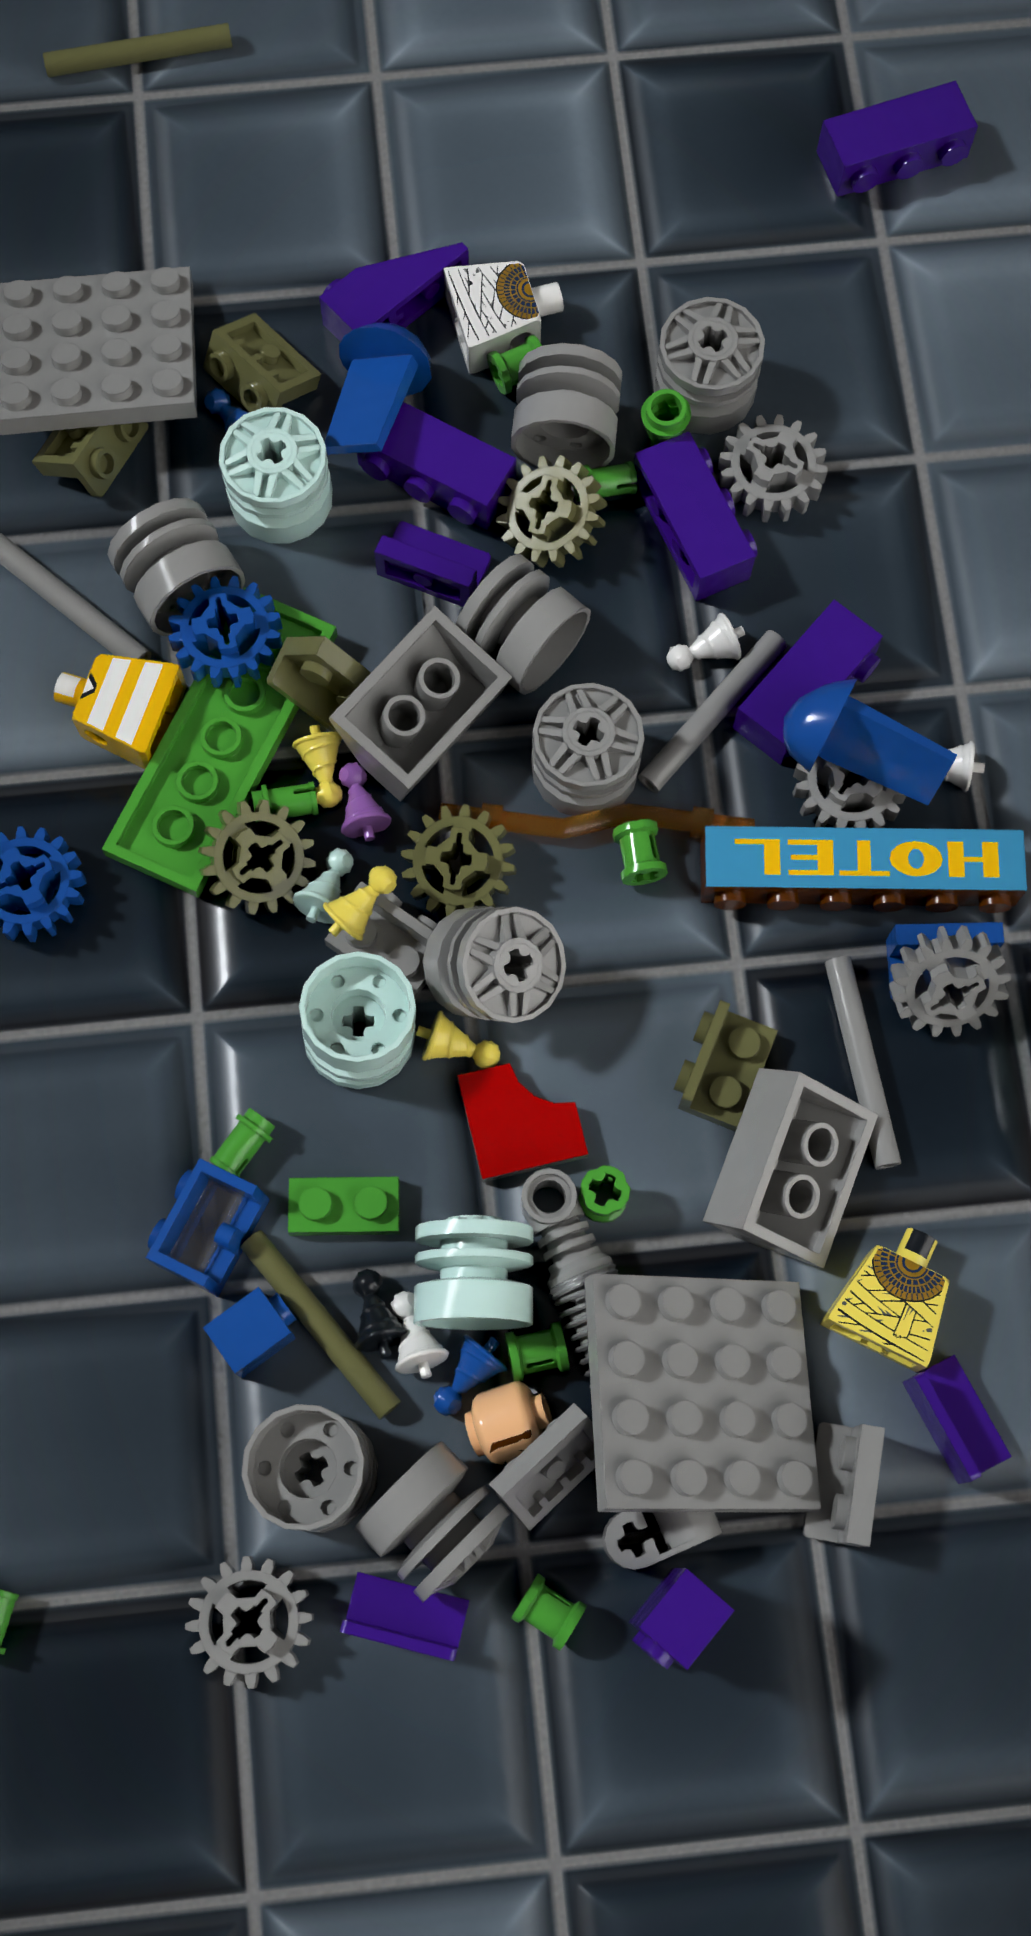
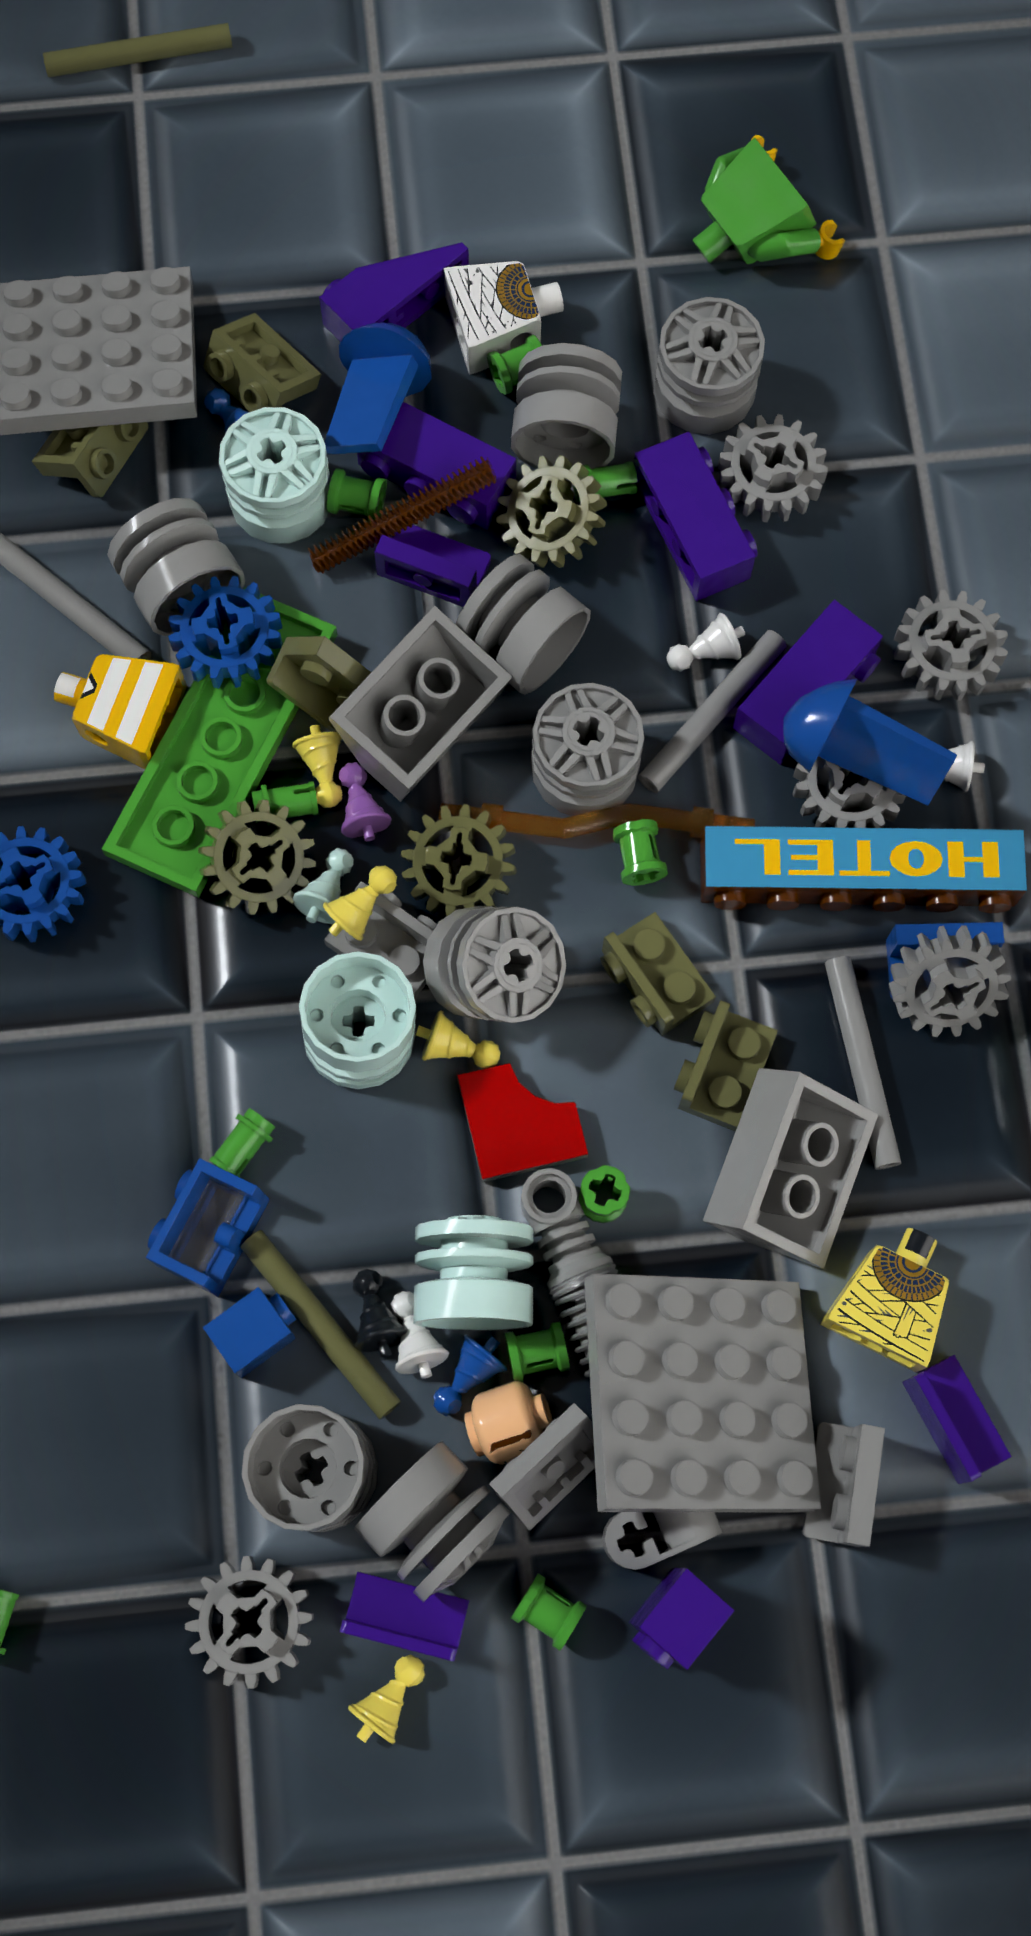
(344, 1206): bright green plate -> none
(355, 494): none -> bright green bush
(383, 1707): none -> light yellow piece
(403, 515): none -> reddish brown axle
(656, 973): none -> olive bracket
(665, 415): bright green cone -> none
(759, 211): none -> bright green torso
(896, 139): dark purple brick -> none
(944, 652): none -> light grey gear

